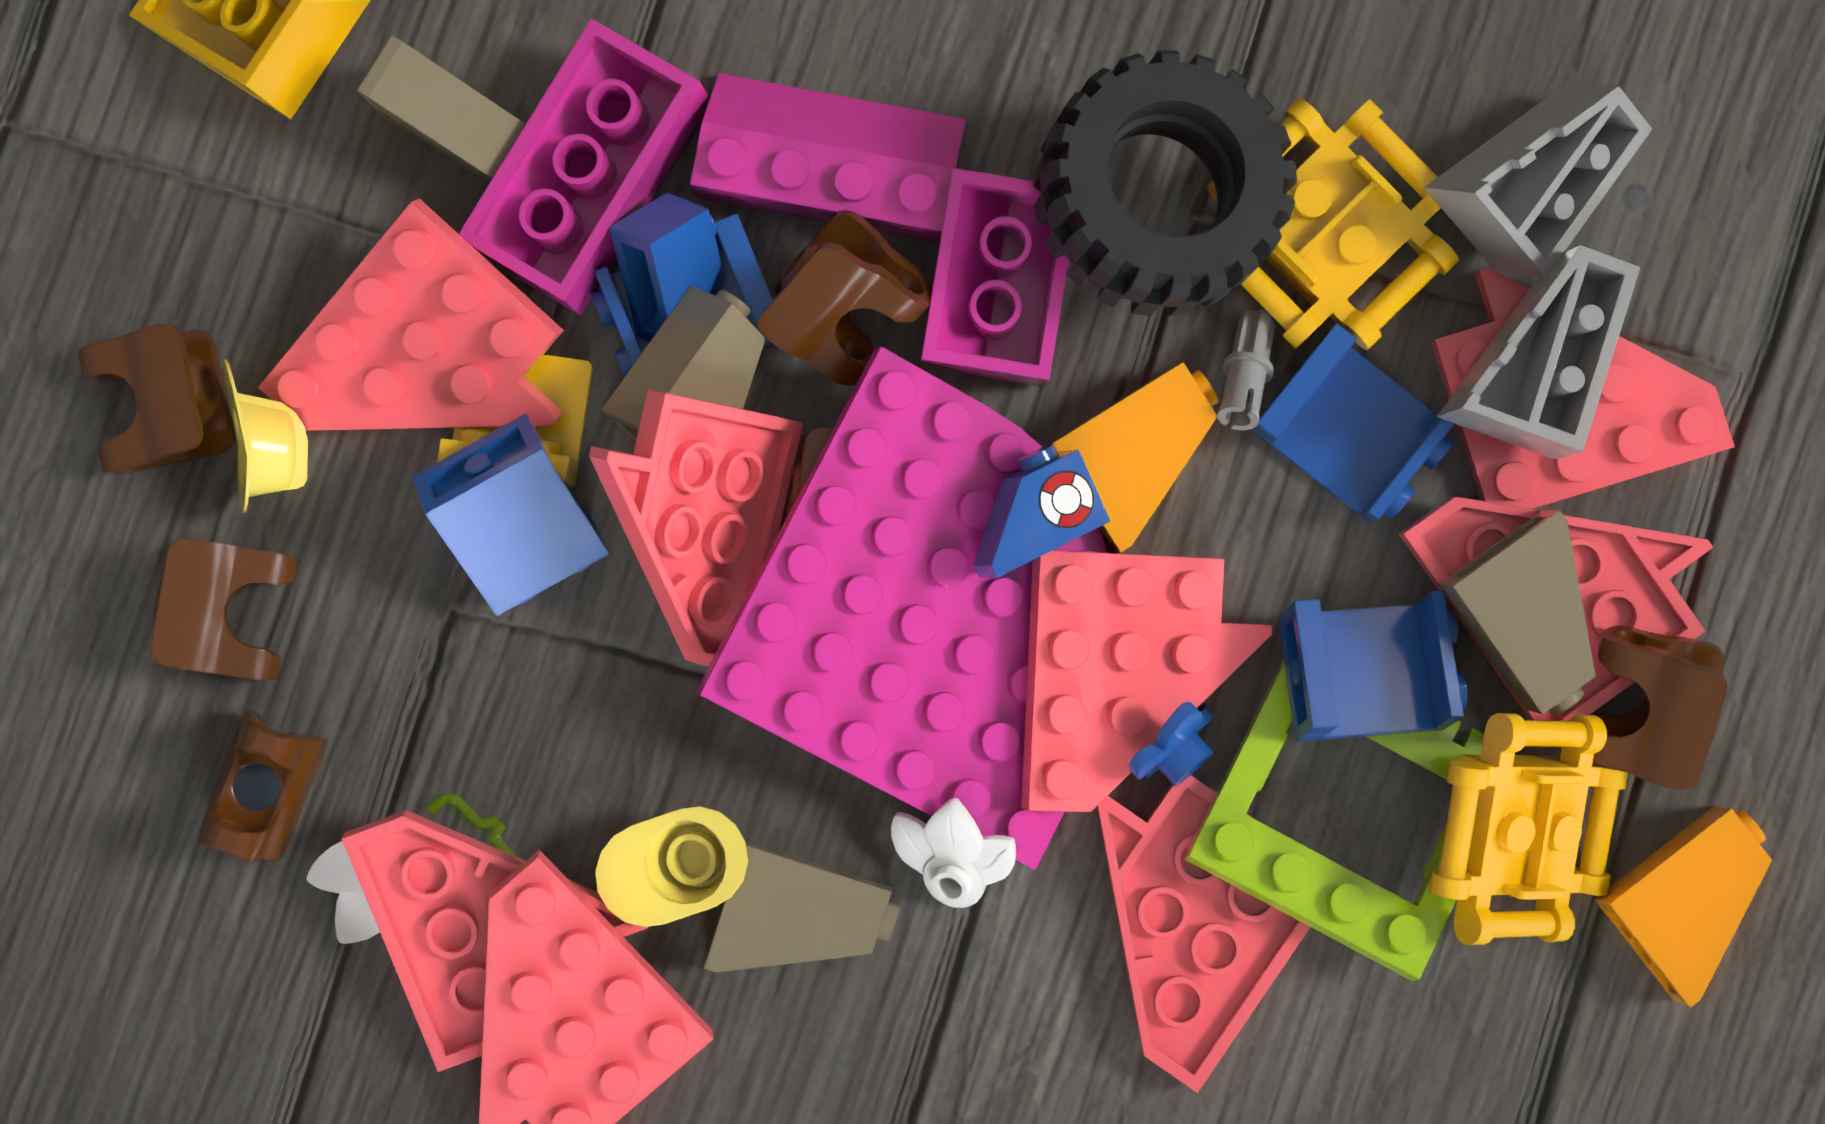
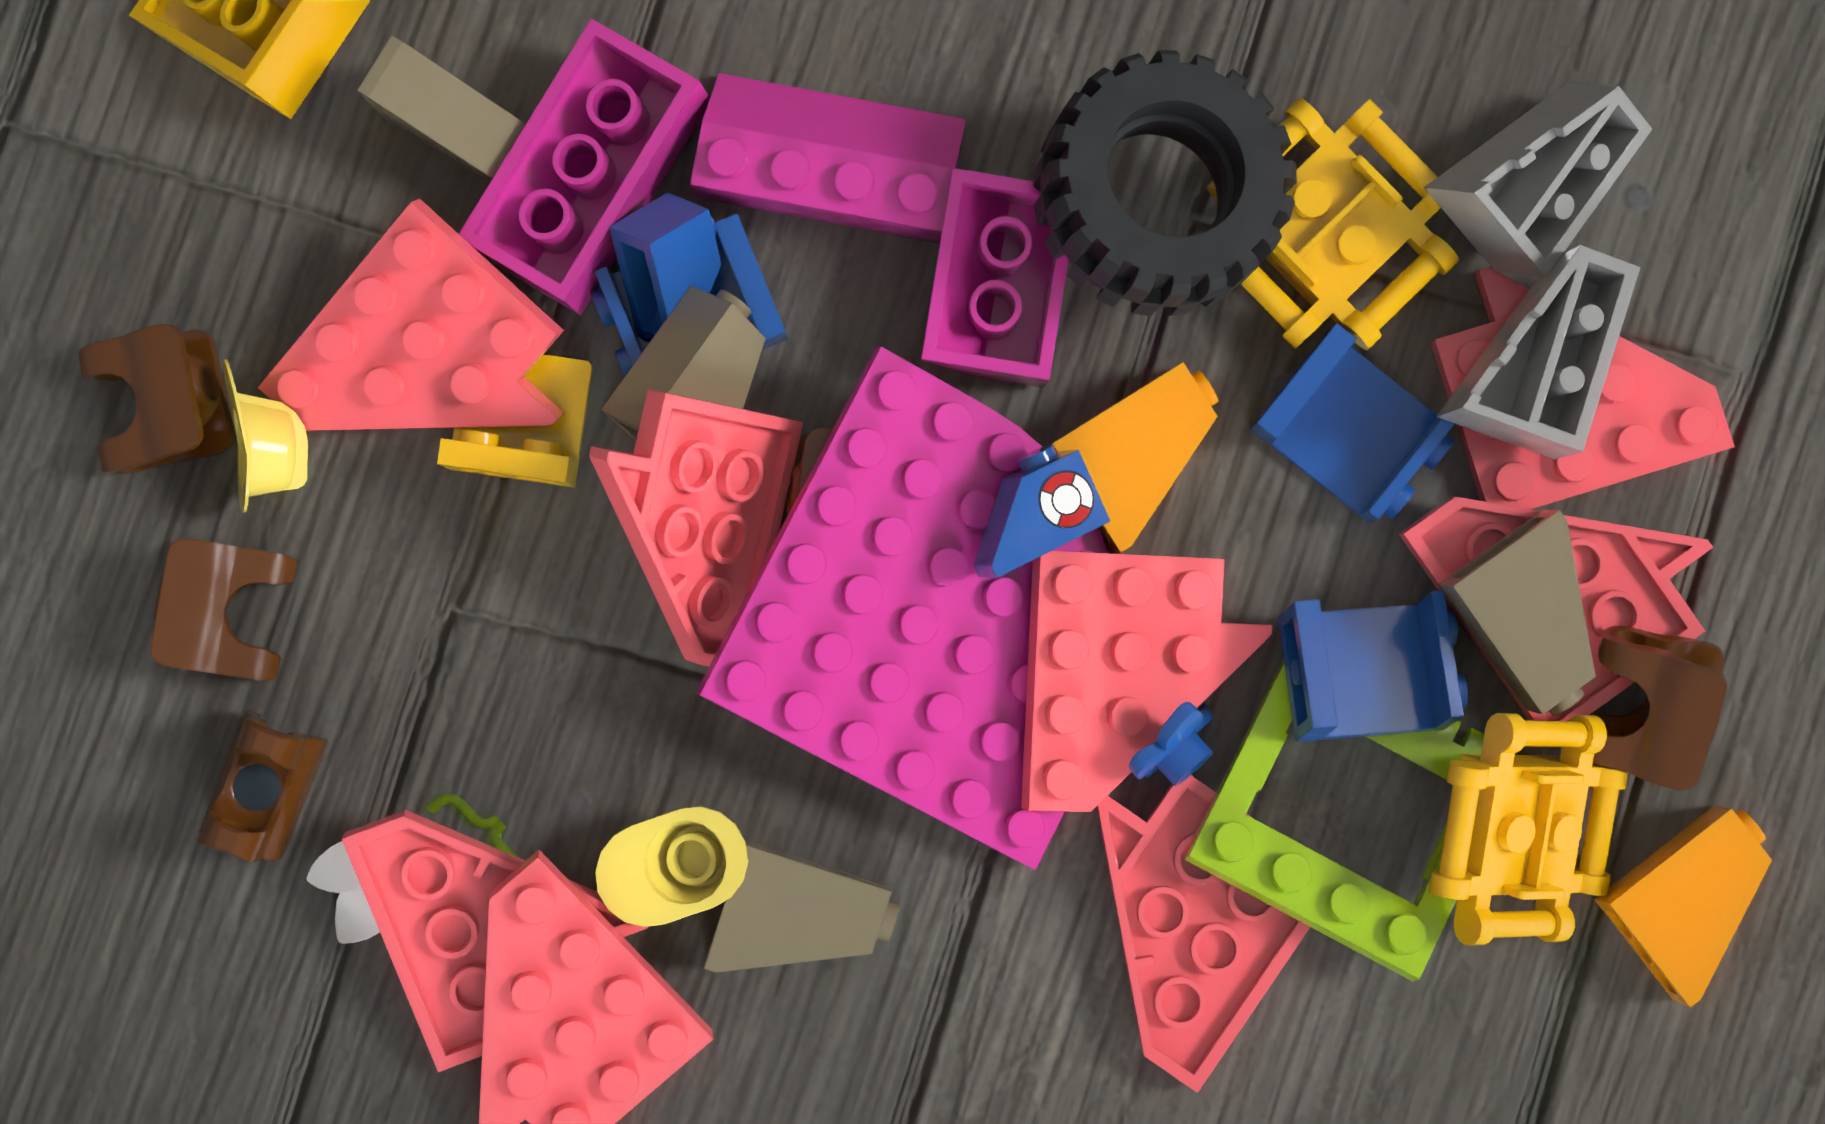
(509, 516): panel -> none
(836, 273): reddish brown piece -> none
(950, 850): white plate -> none
(1247, 369): light grey axle -> none

